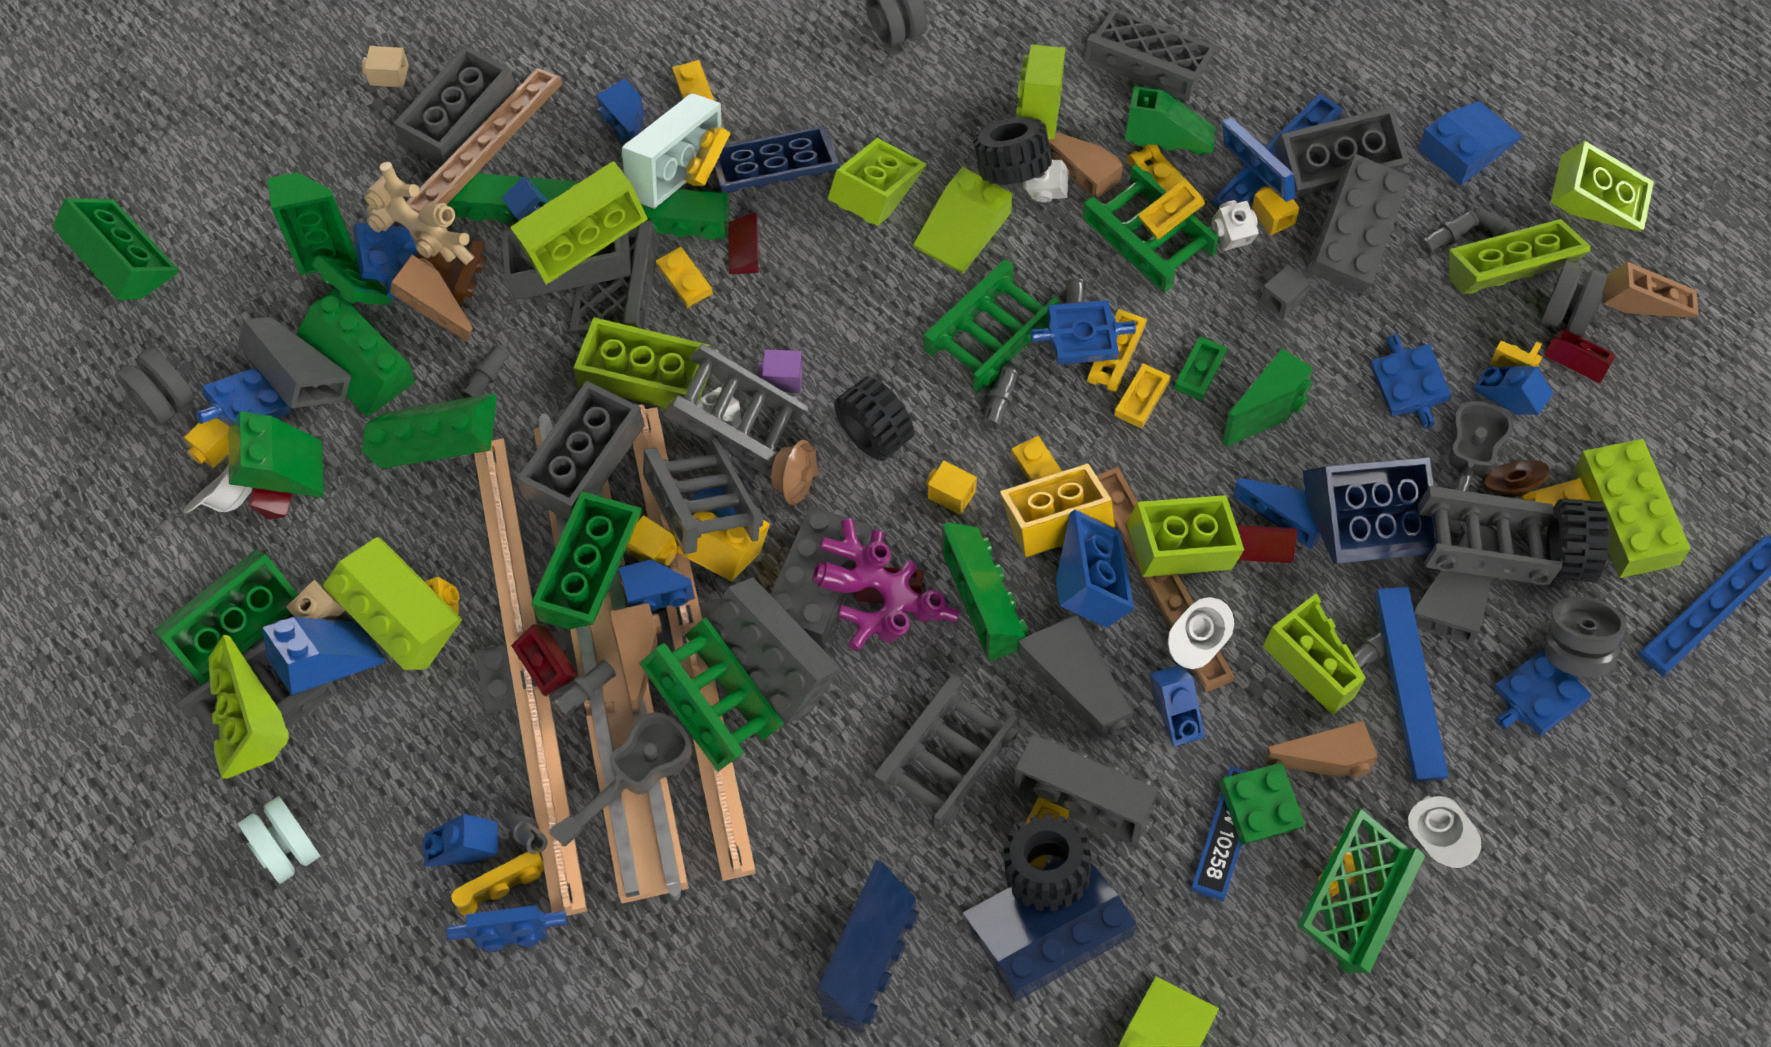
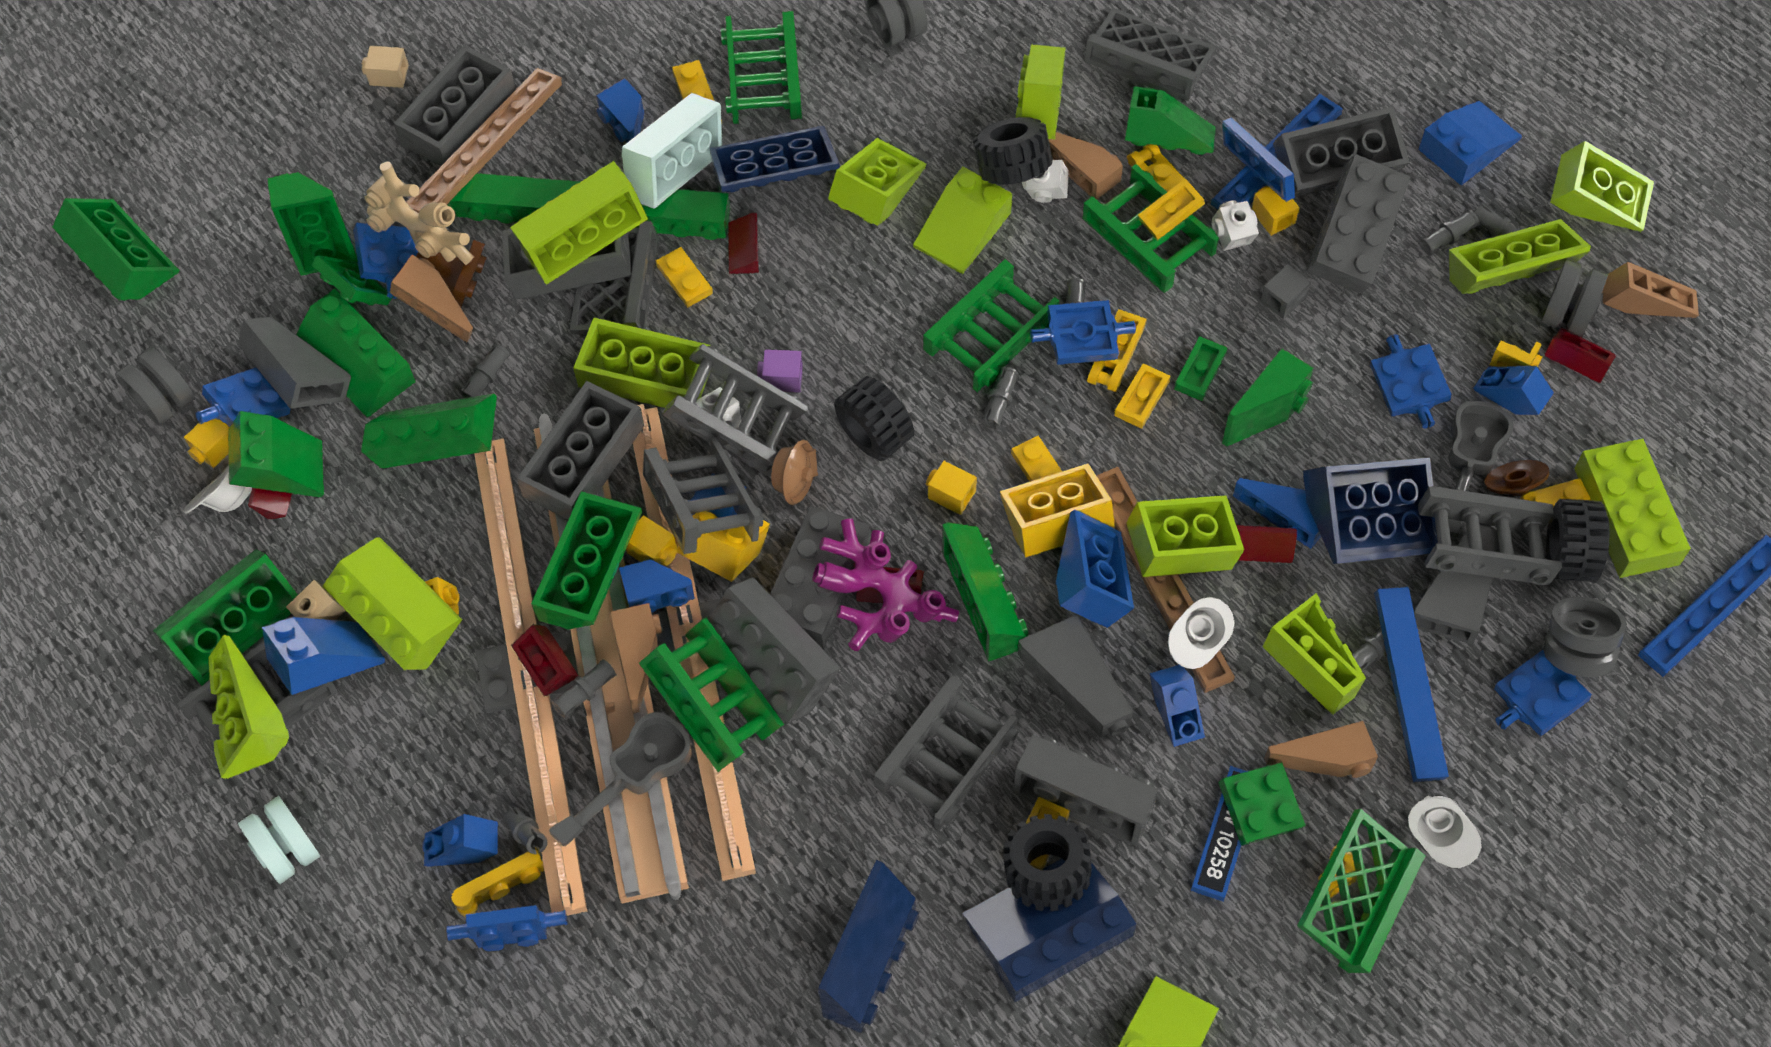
(524, 198): blue slope -> none
(702, 164): yellow plate -> none
(785, 54): none -> green fence

